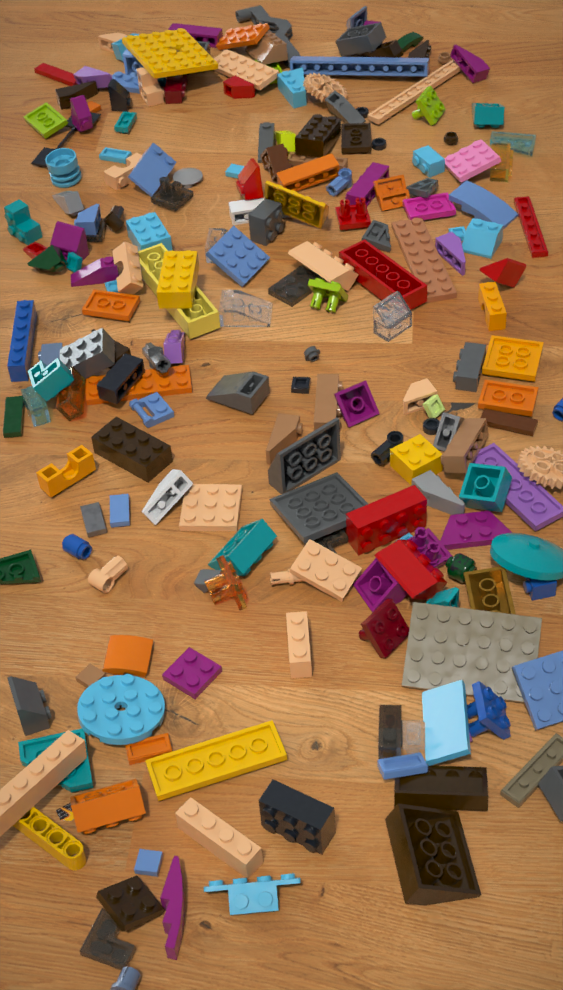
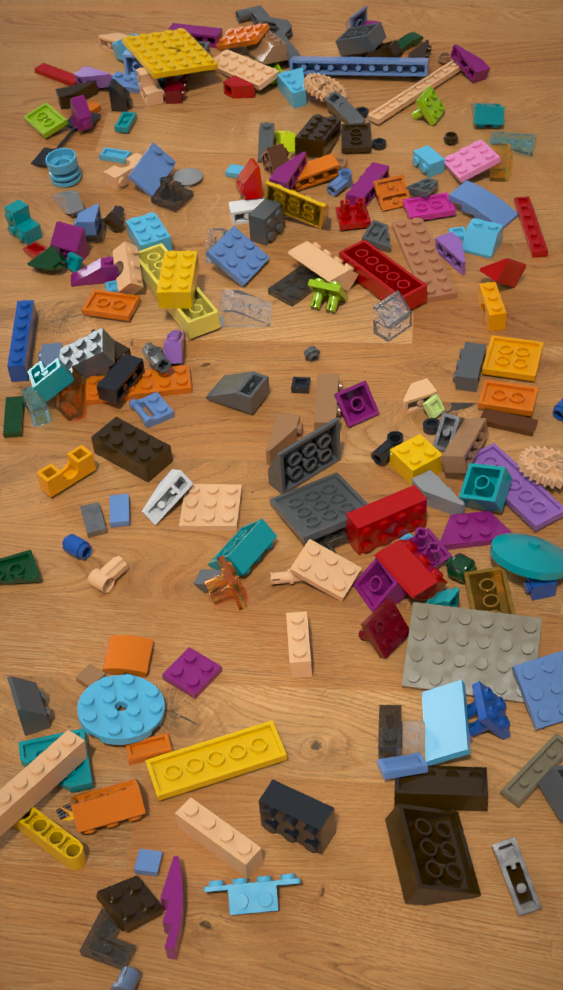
(288, 173): none -> magenta slope
(516, 876): none -> slope

